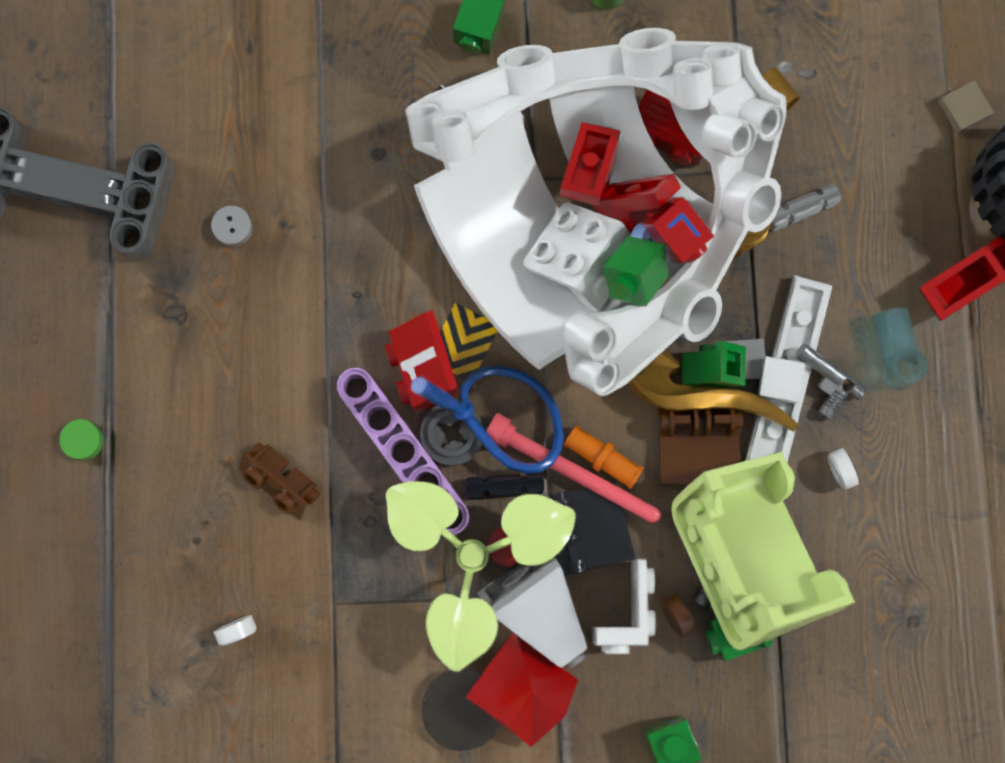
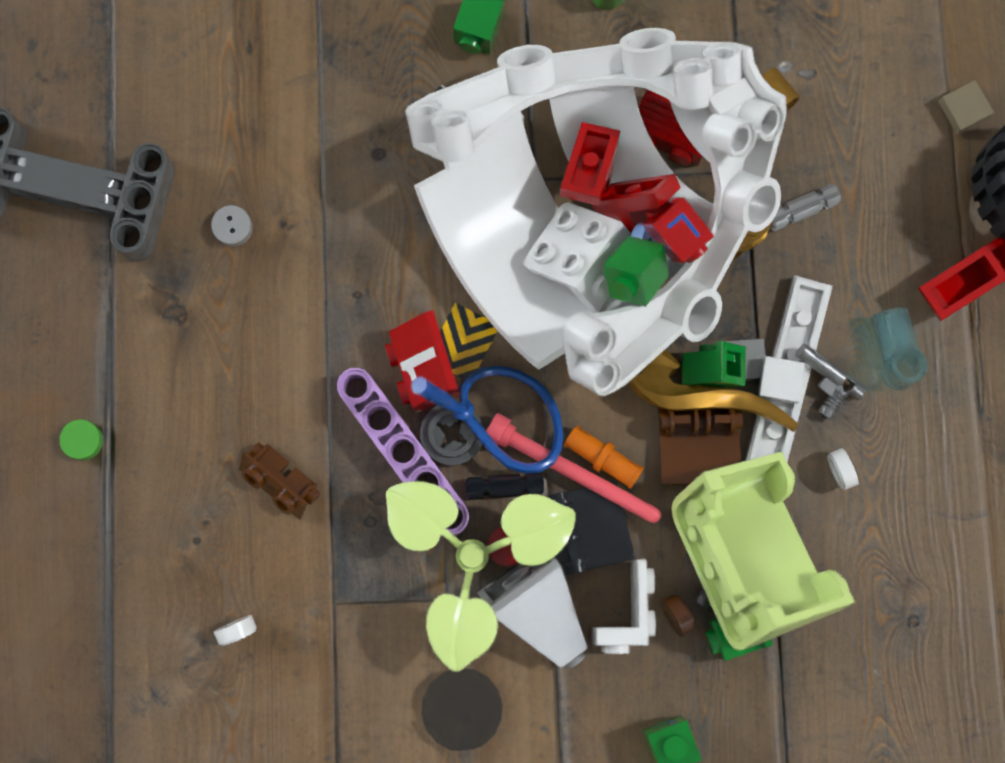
(523, 690): red slope -> none

